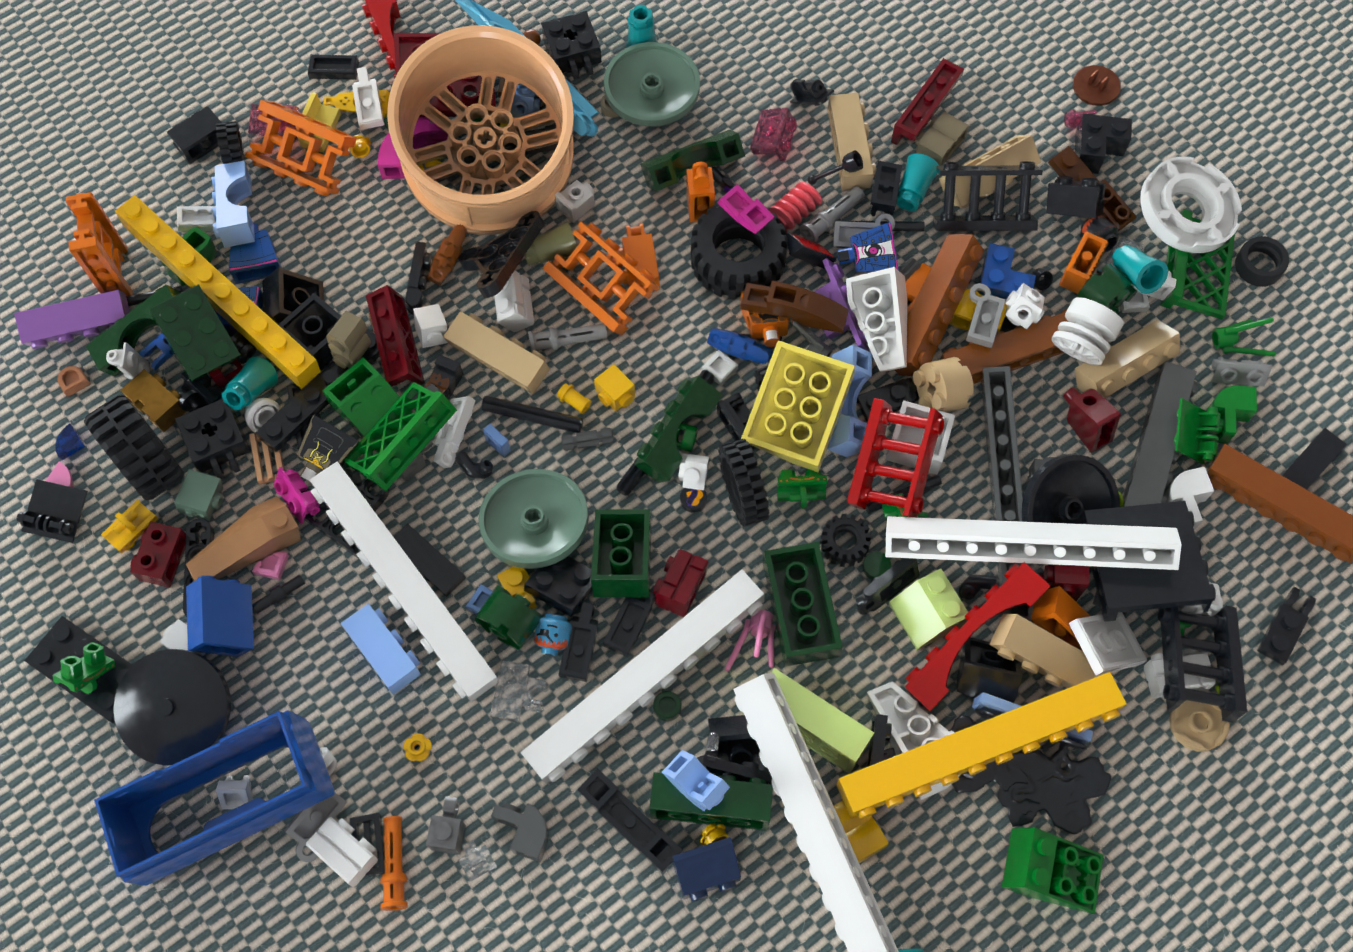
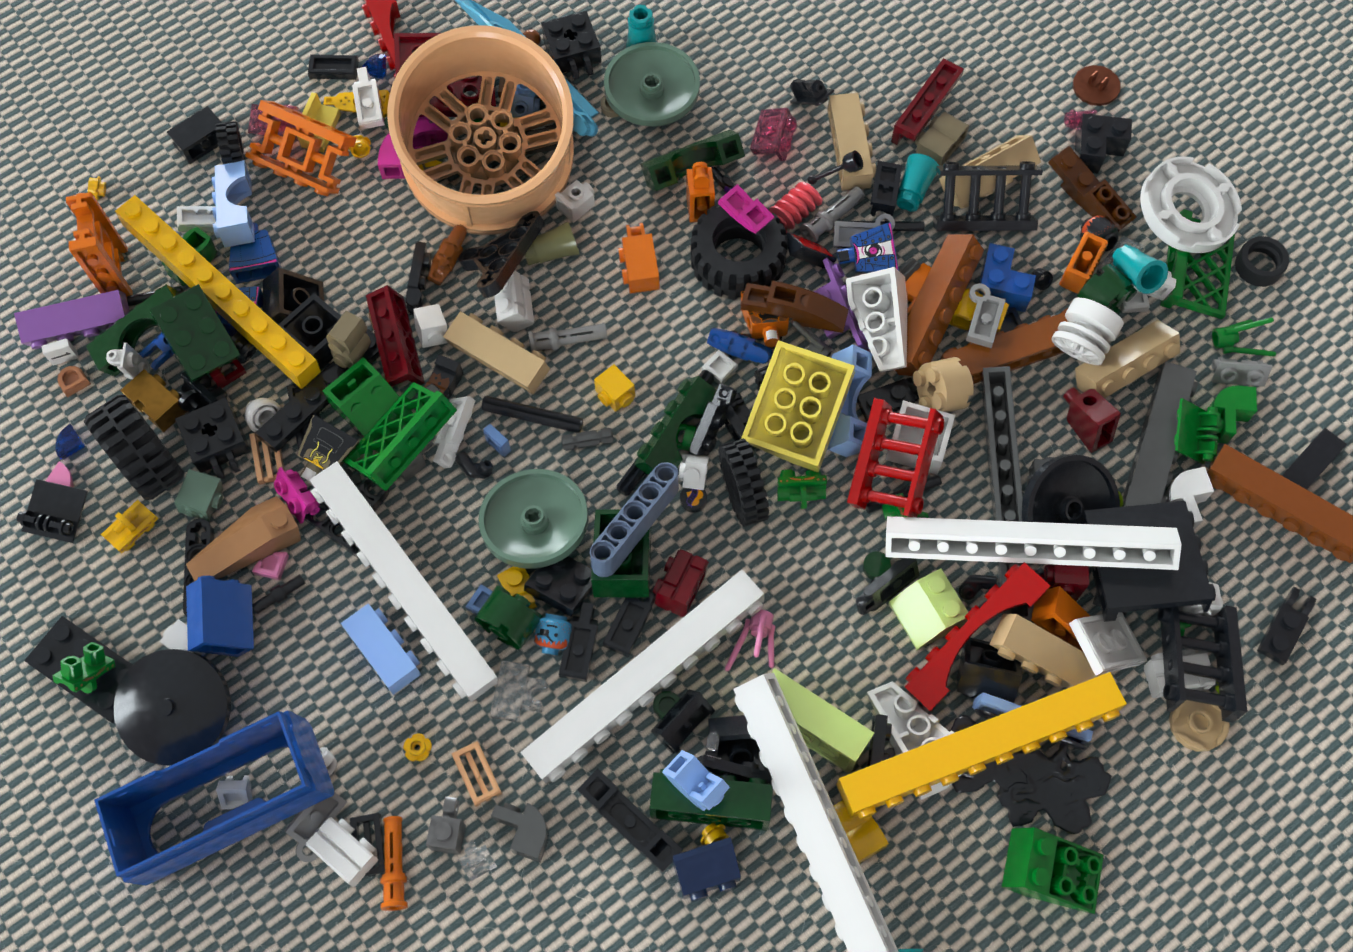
(59, 352): none -> white tile
(97, 187): none -> yellow plate
(159, 554): dark red brick -> none
(252, 380): teal plant -> none
(376, 66): none -> clear blue tile
(429, 560): black tile -> none
(486, 795): none -> light nougat tile
(573, 398): yellow pin -> none
(589, 292): orange fence -> none
(633, 529): none -> sand blue beam
(682, 720): none -> black hinge
(712, 420): none -> black hinge
(802, 604): dark green brick -> none
(849, 525): black tyre -> none
(1024, 306): white brick -> none
(1076, 197): black brick -> none

